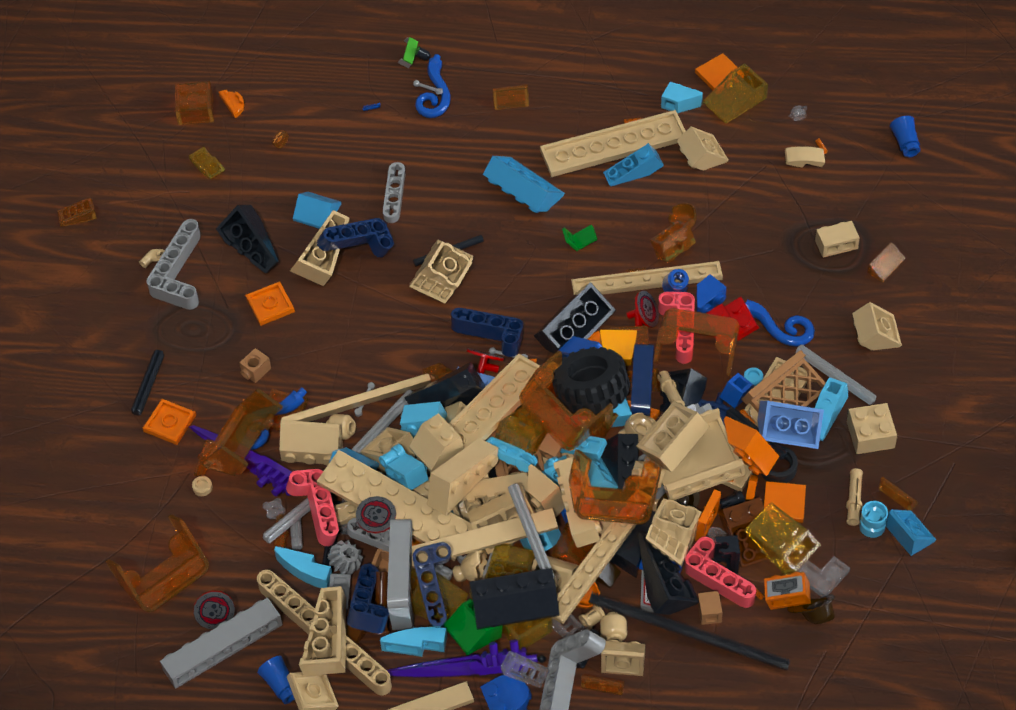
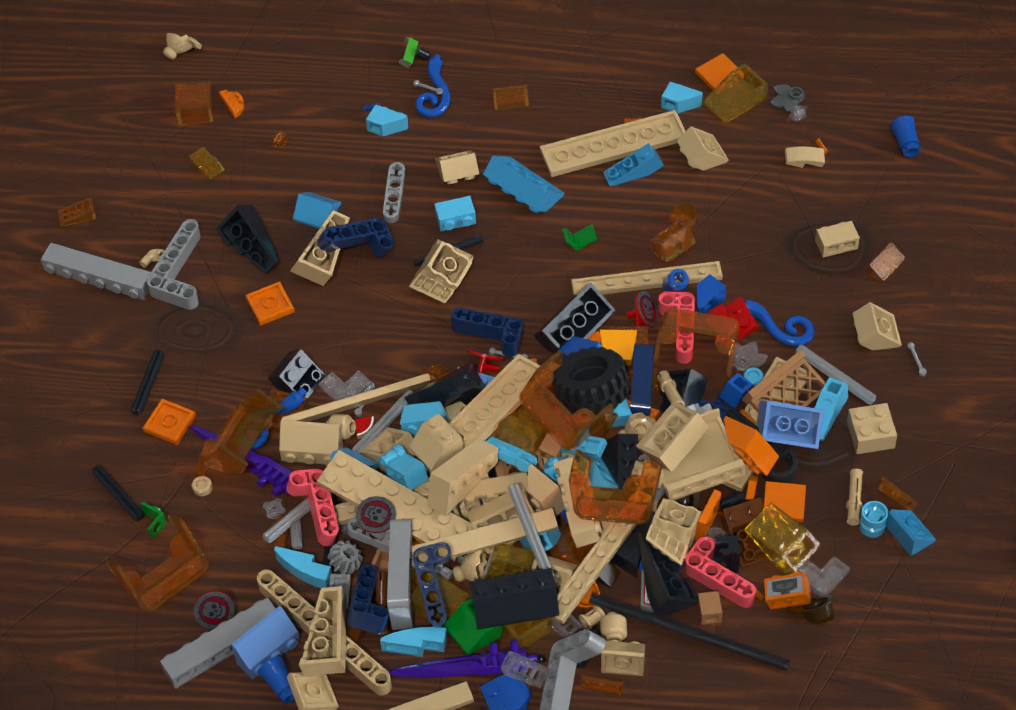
(96, 271): none -> light grey brick
(116, 491): none -> black axle
(158, 516): none -> green bracket
(179, 45): none -> tan hair
(257, 359): medium nougat brick -> none
(265, 640): none -> medium blue slope
(296, 372): none -> black slope
(338, 390): none -> clear plate
(363, 426): none -> red tile
(386, 121): none -> medium azure slope
(455, 213): none -> medium azure brick
(457, 166): none -> tan slope
(748, 355): none -> clear plate
(787, 97): none -> dark grey plate
(922, 371): none -> light grey hinge

